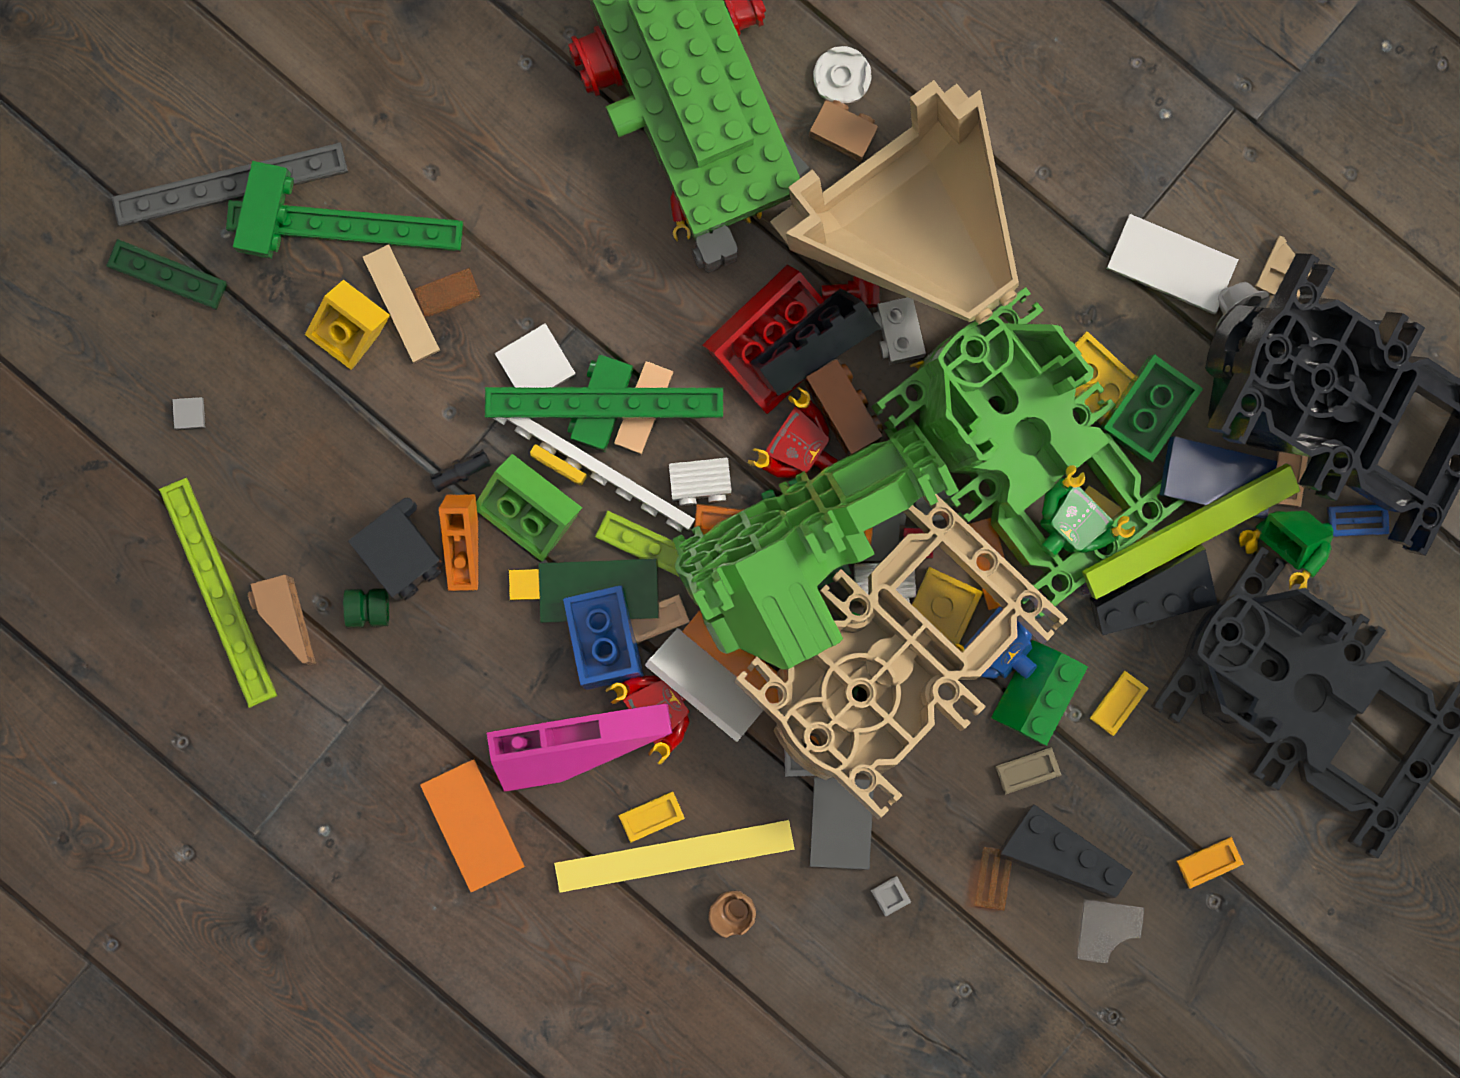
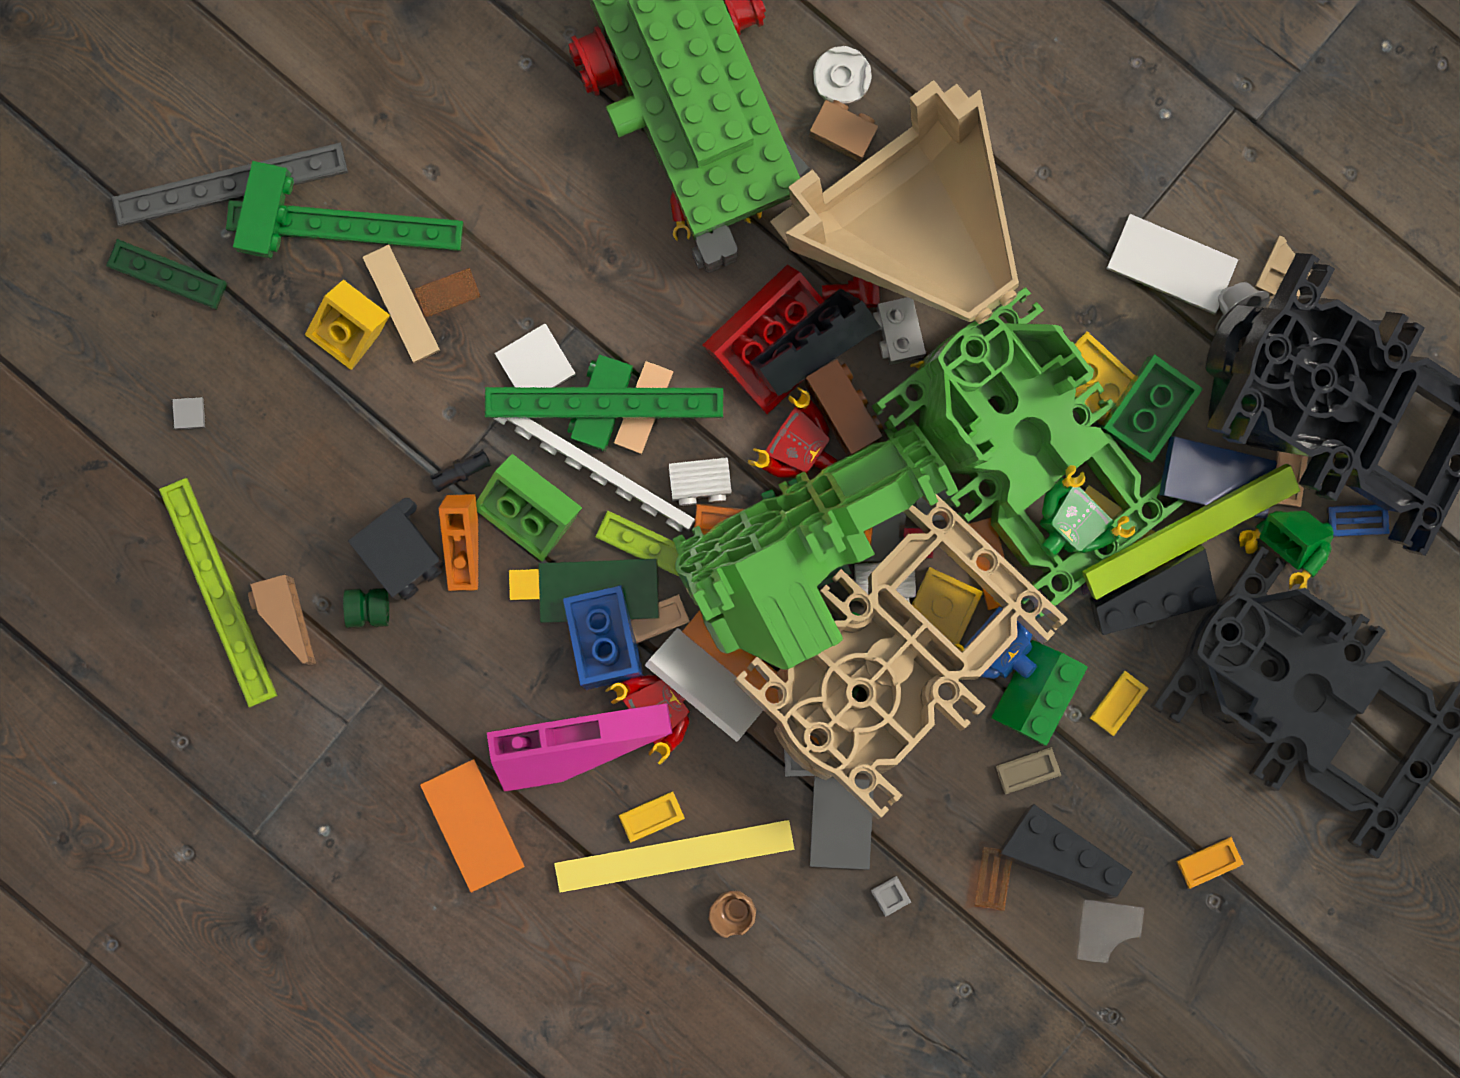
(558, 465): yellow tile -> none

